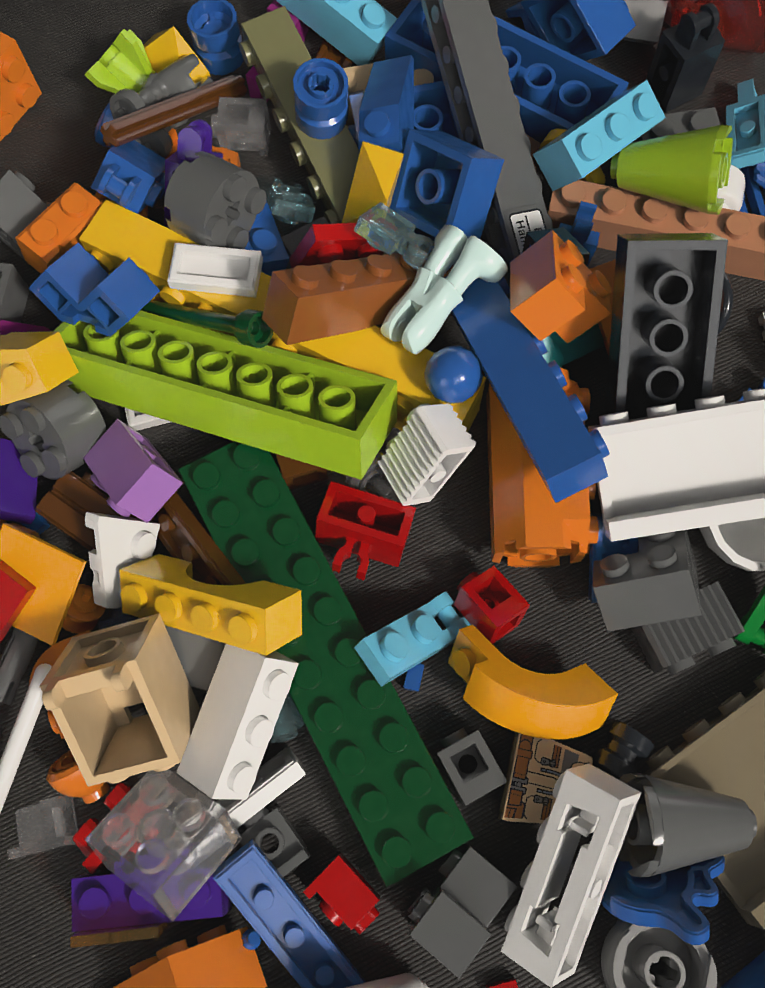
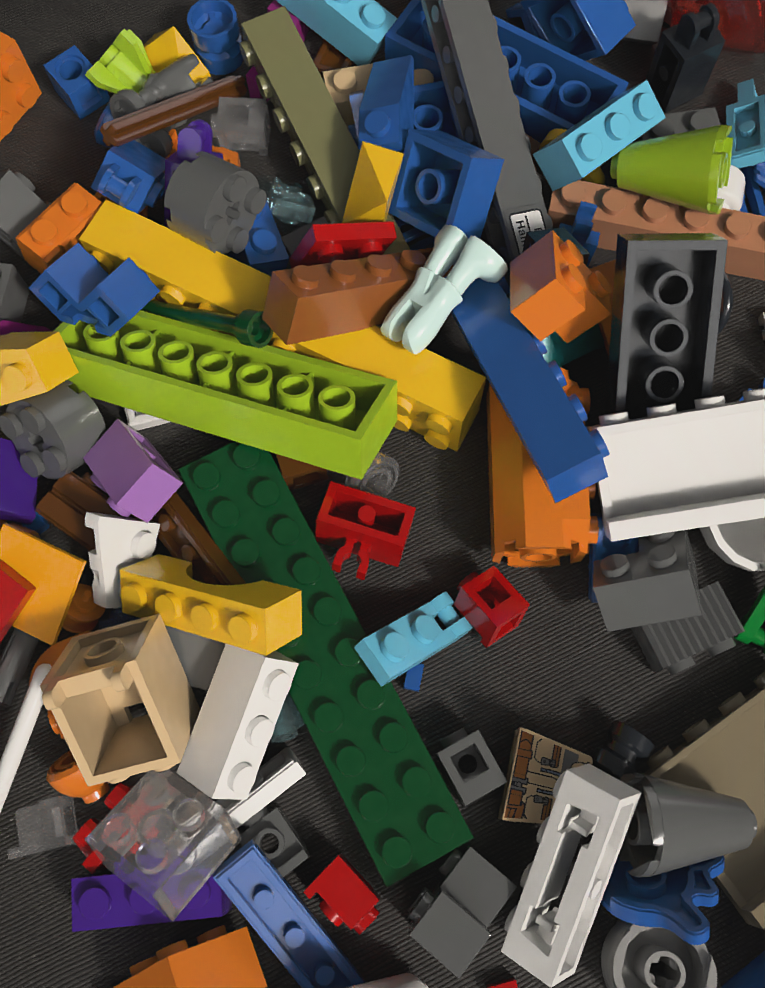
(69, 81): none -> blue brick
(117, 934): clear orange piece -> none
(215, 270): white tile -> none
(251, 939): blue piece -> none
(321, 98): blue wheel -> none
(391, 232): clear light blue plate -> none
(425, 453): white brick -> none
(453, 374): blue piece -> none
(525, 700): light orange arch -> none

